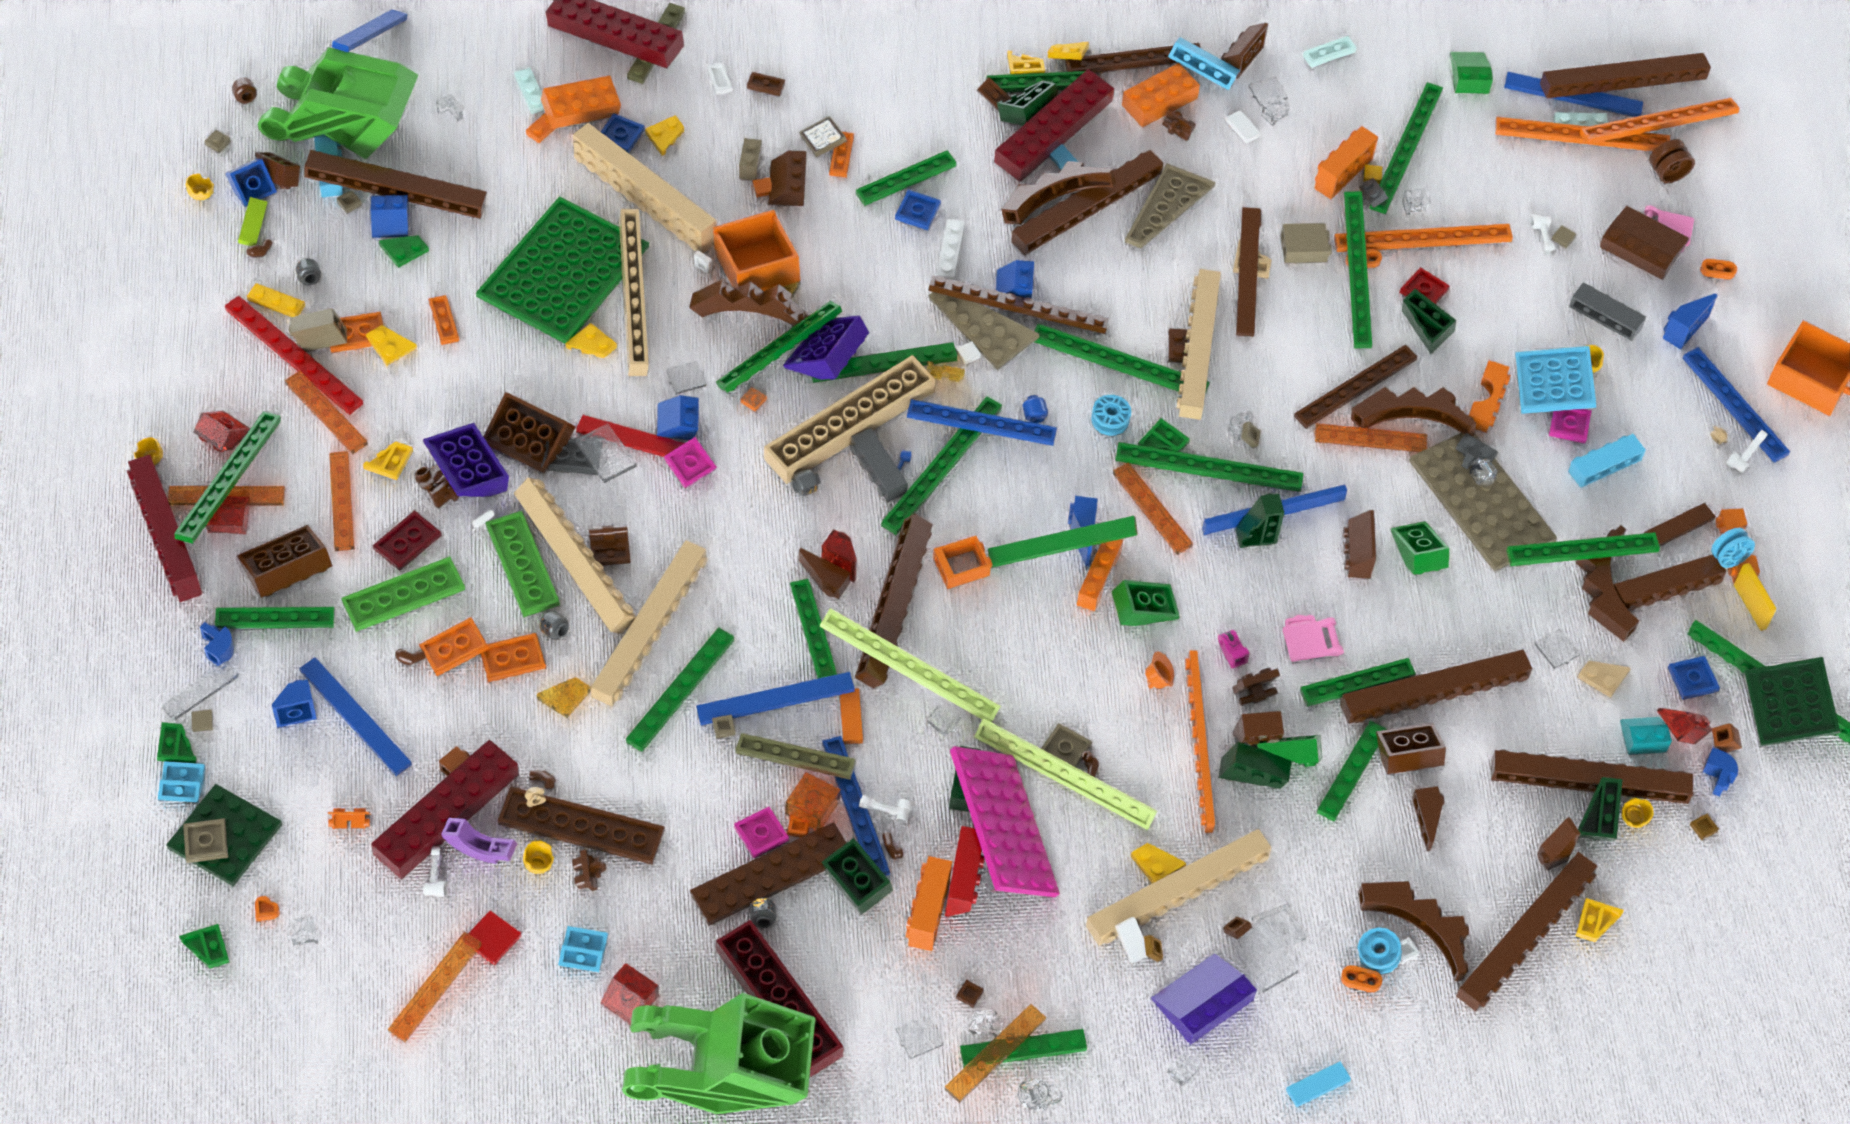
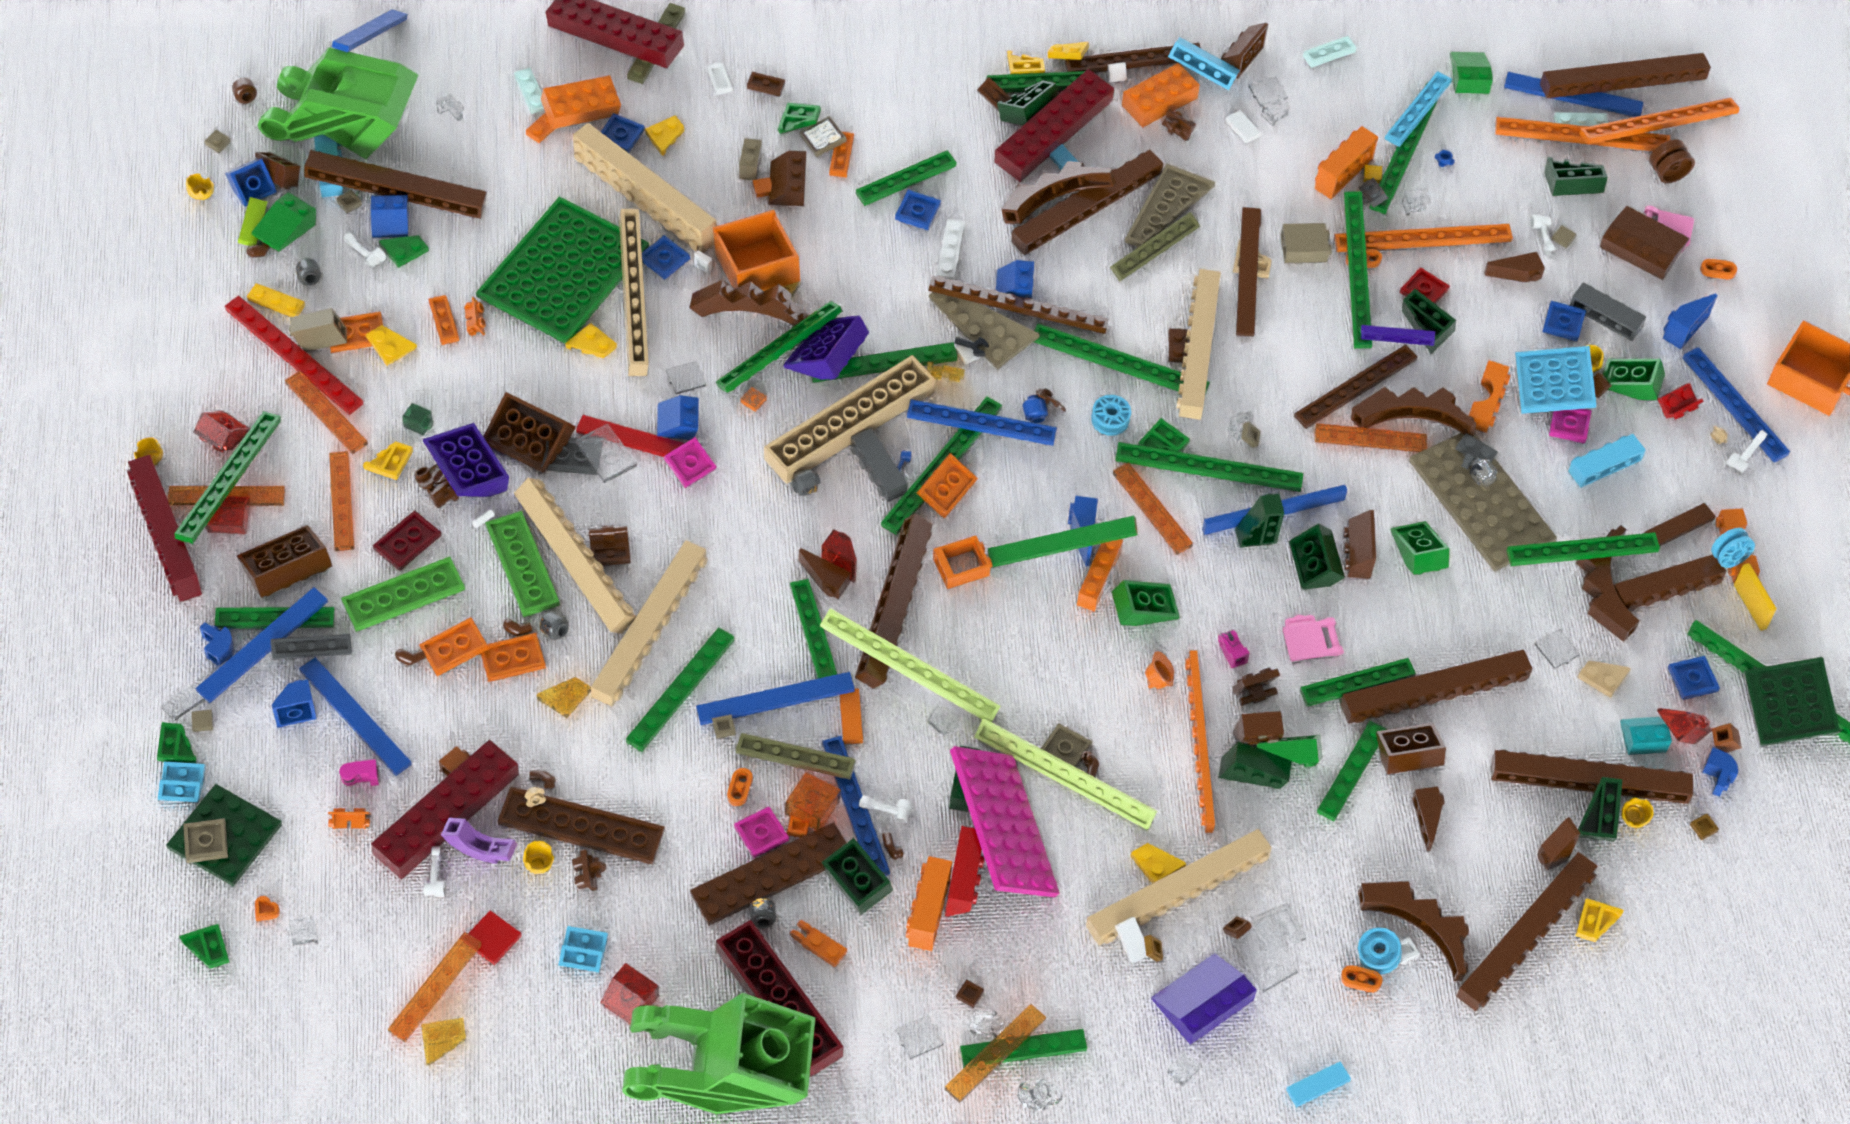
(260, 645): none -> blue tile
(285, 222): none -> green slope
(311, 646): none -> dark grey tile
(359, 772): none -> dark pink leg
(373, 258): none -> white brick
(418, 419): none -> clear green brick
(442, 1038): none -> clear yellow wing
(475, 311): none -> orange hinge
(516, 629): none -> reddish brown arm
(664, 257): none -> blue plate
(739, 788): none -> orange plate
(798, 116): none -> green wing
(819, 944): none -> orange hinge
(947, 485): none -> orange tile
(973, 345): none -> black bar
(1047, 395): none -> reddish brown plate
(1117, 72): none -> white tile
(1155, 246): none -> olive plate
(1316, 558): none -> dark green slope
(1398, 335): none -> dark purple tile
(1418, 109): none -> medium azure tile
(1444, 158): none -> blue plate
(1517, 268): none -> reddish brown slope
(1564, 321): none -> blue plate
(1574, 179): none -> dark green wedge
(1600, 384): none -> reddish brown tile
(1635, 377): none -> green slope
(1679, 401): none -> red bracket

